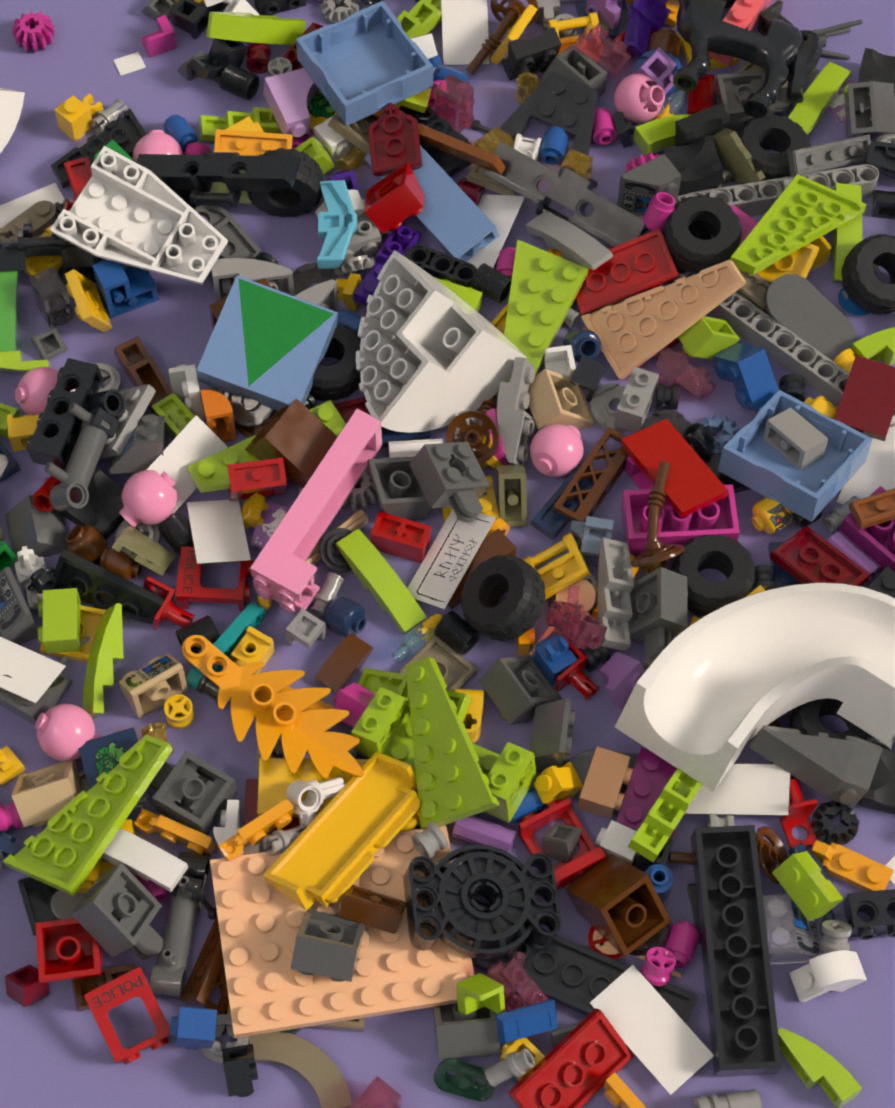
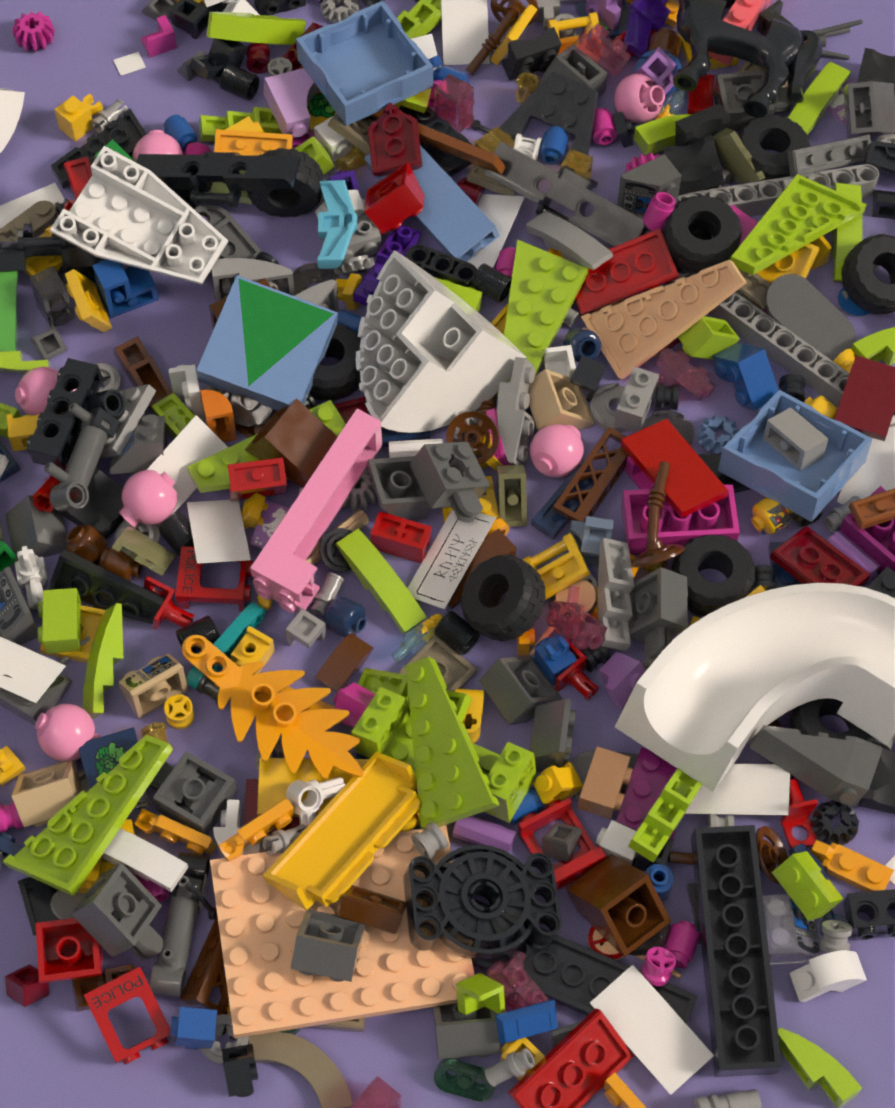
(42, 580): black plate -> none
(700, 438): black gear -> none

